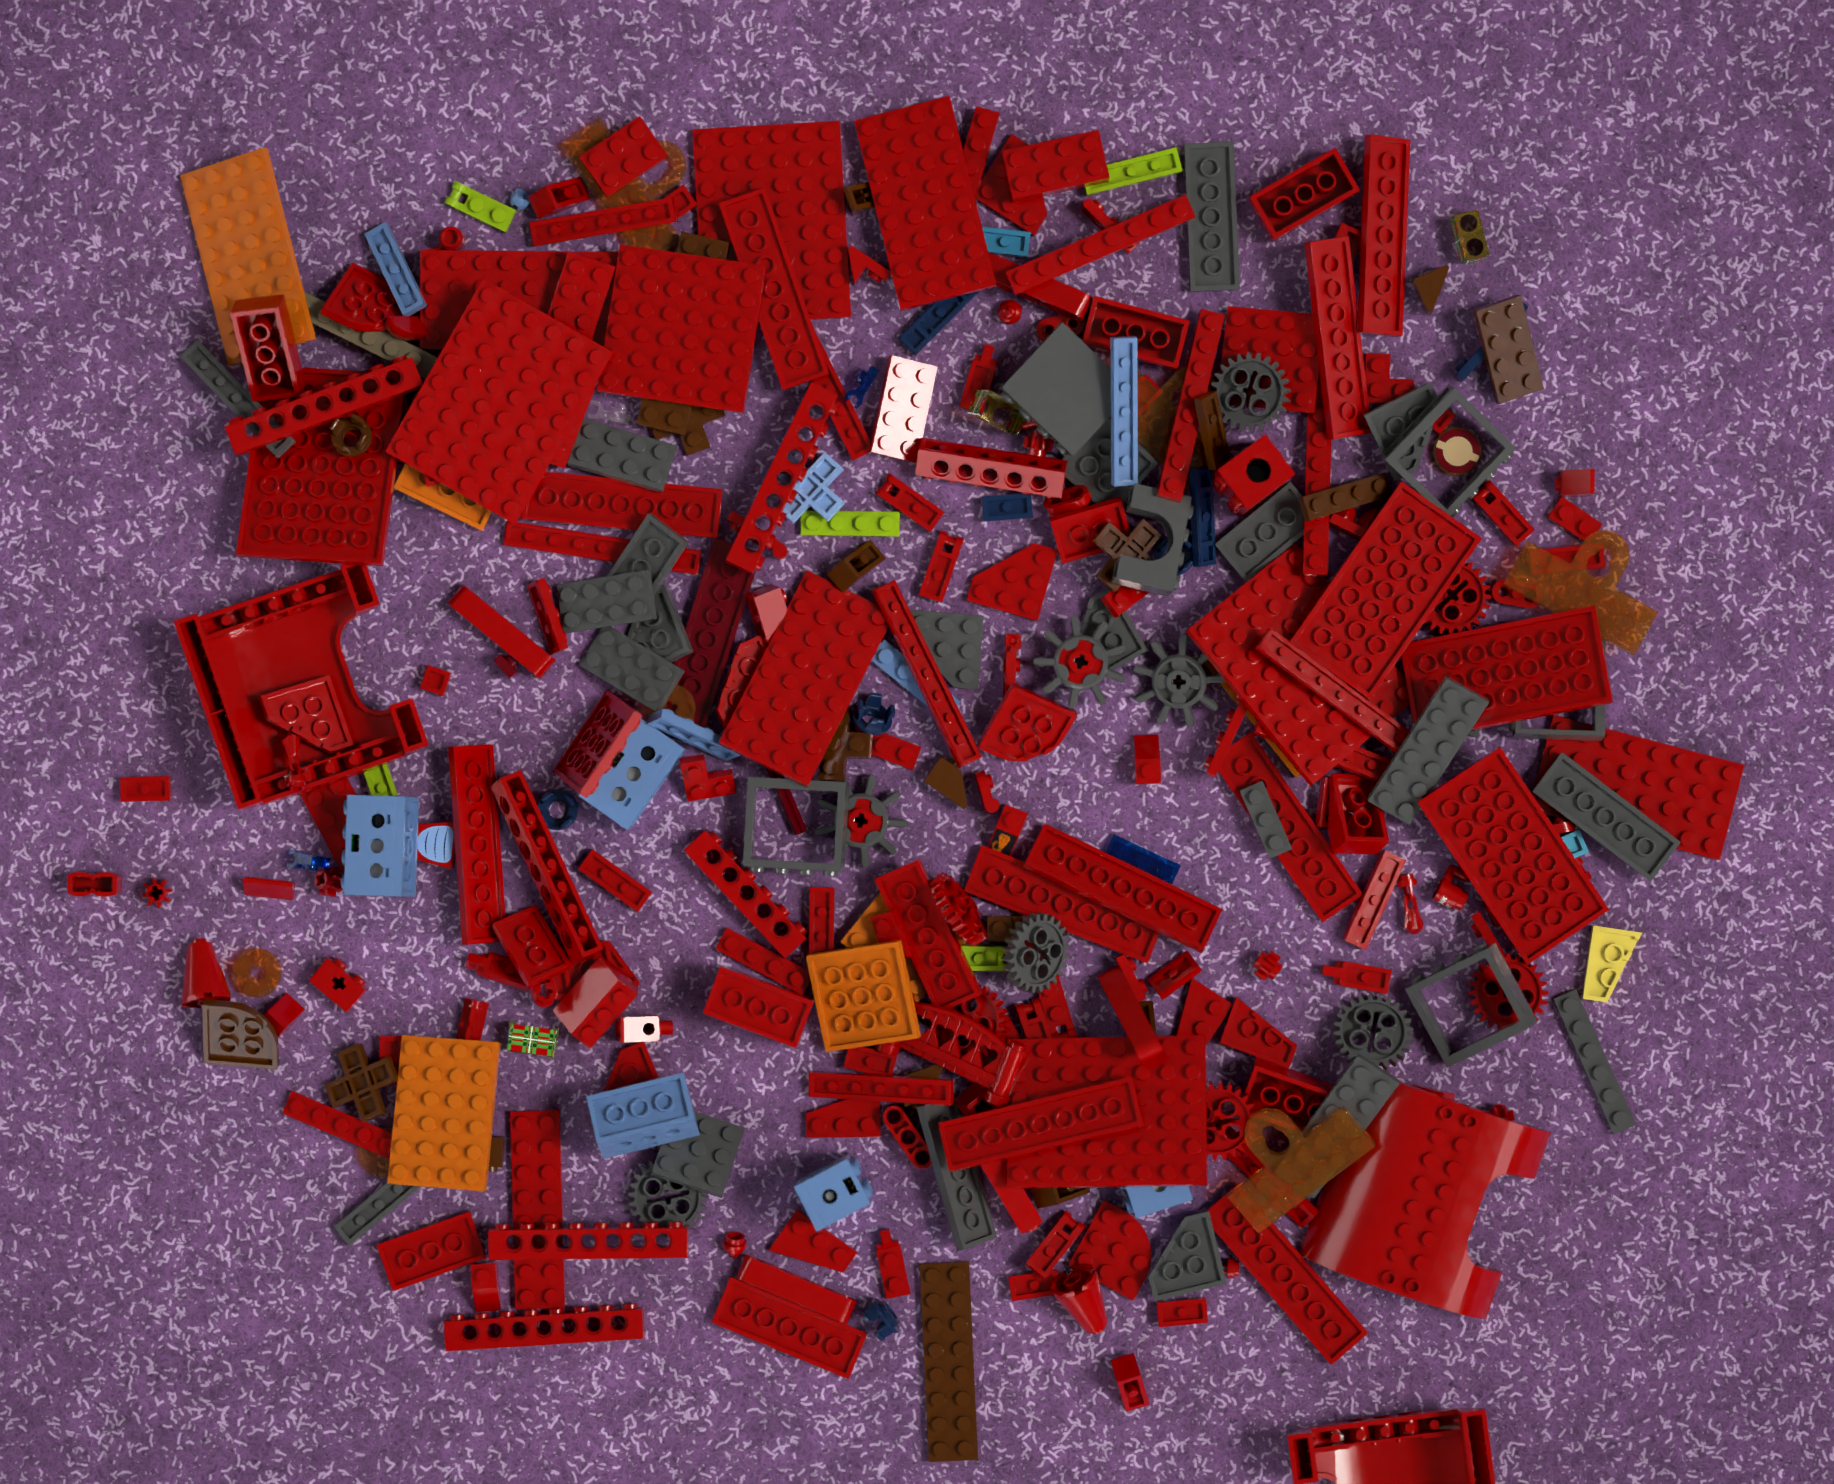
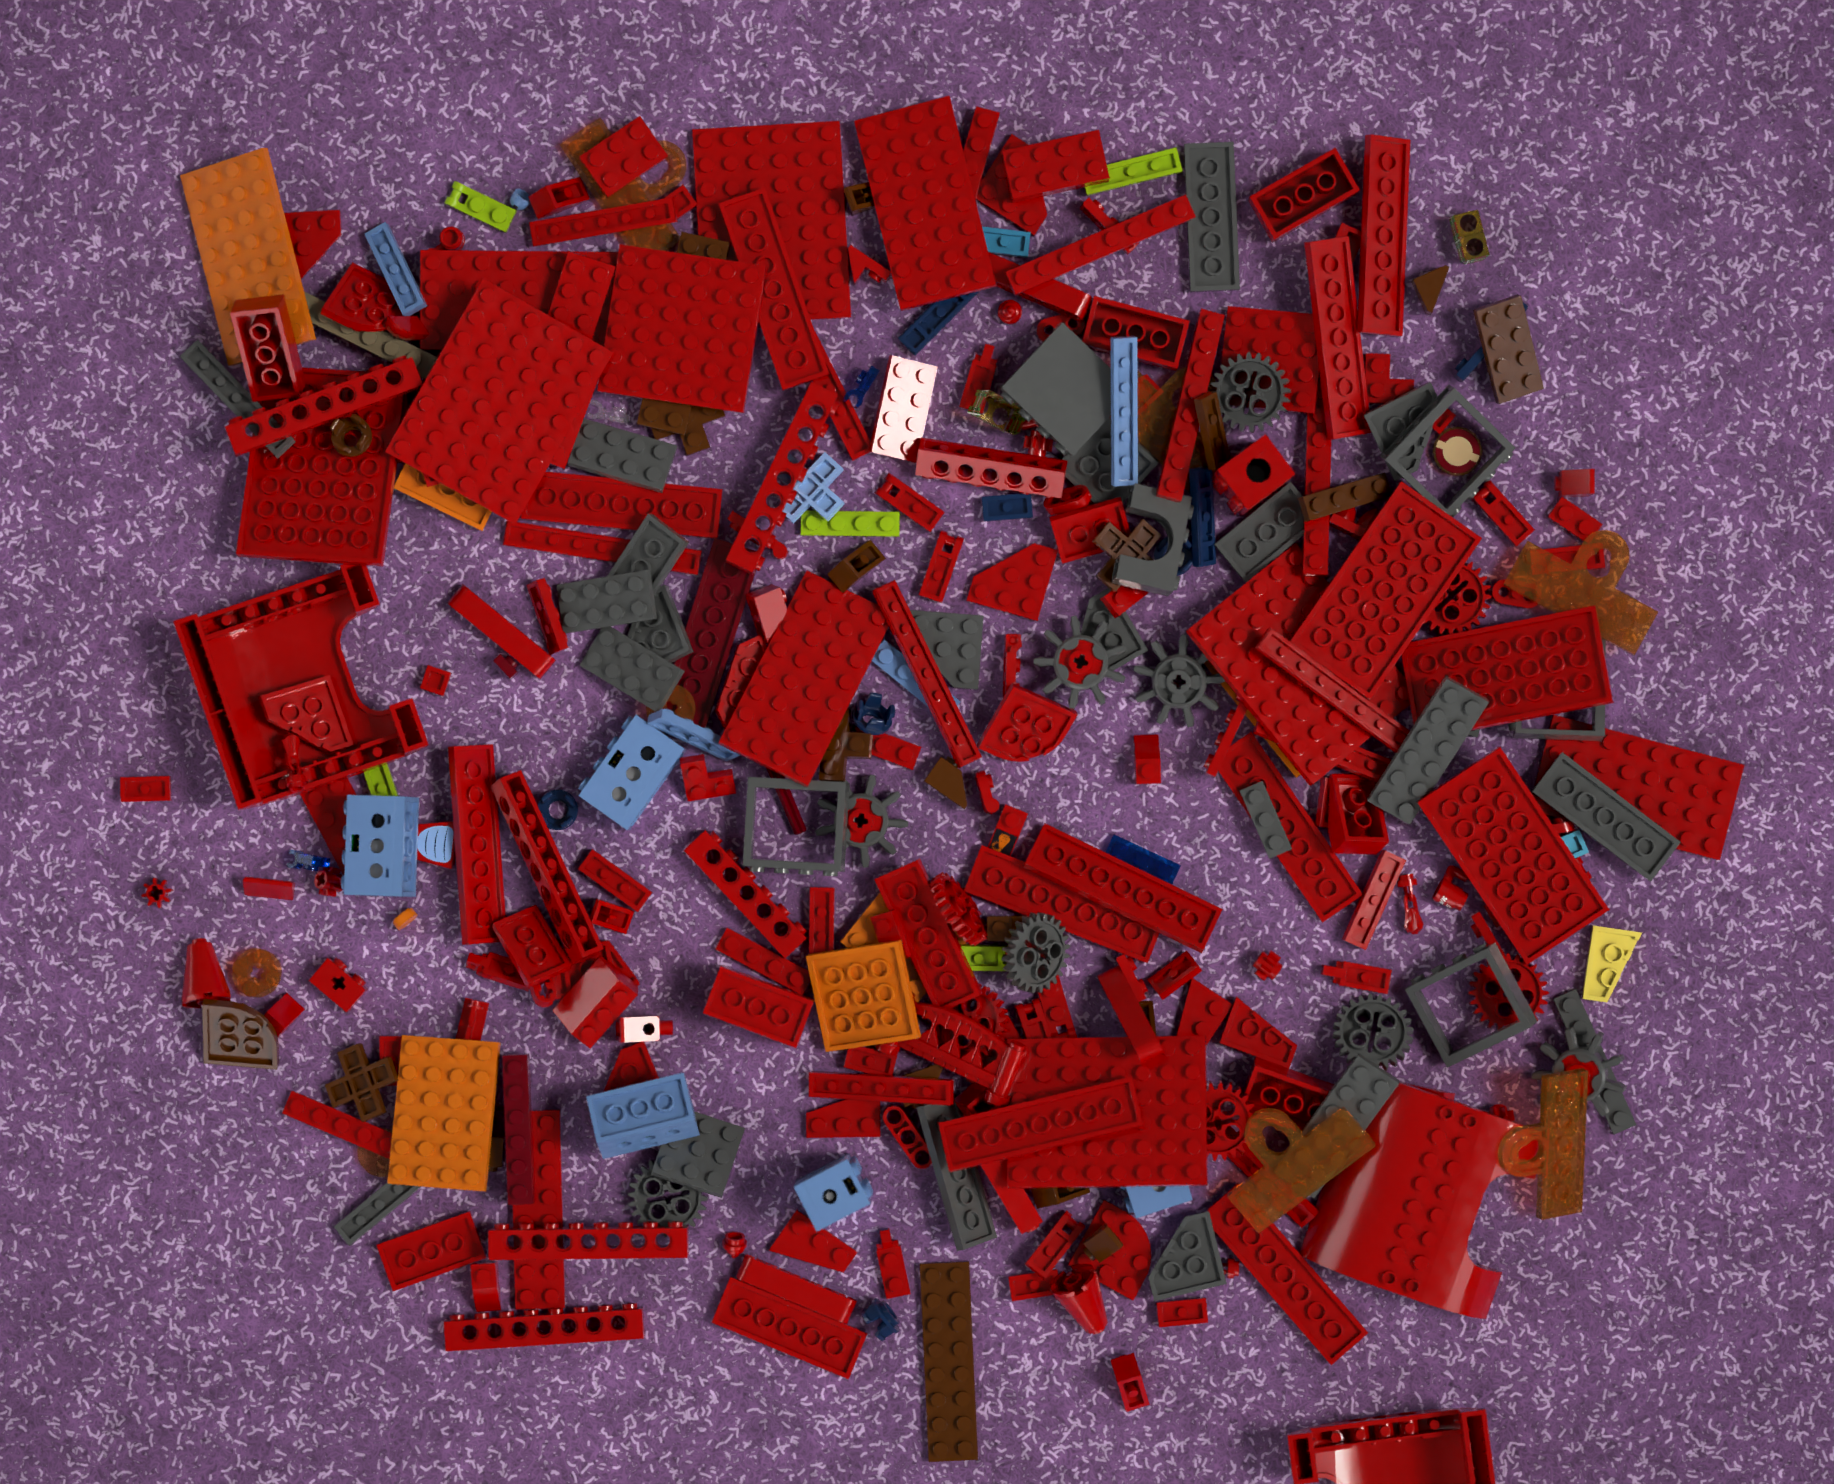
(100, 884): red brick -> none
(312, 235): none -> red plate
(404, 918): none -> orange tile
(518, 1129): none -> dark red brick
(532, 1040): piece -> none
(597, 744): red plate -> none
(611, 916): none -> red slope
(1102, 1243): none -> reddish brown slope
(1560, 1145): none -> clear orange plate
(1588, 1059): none -> dark grey gear

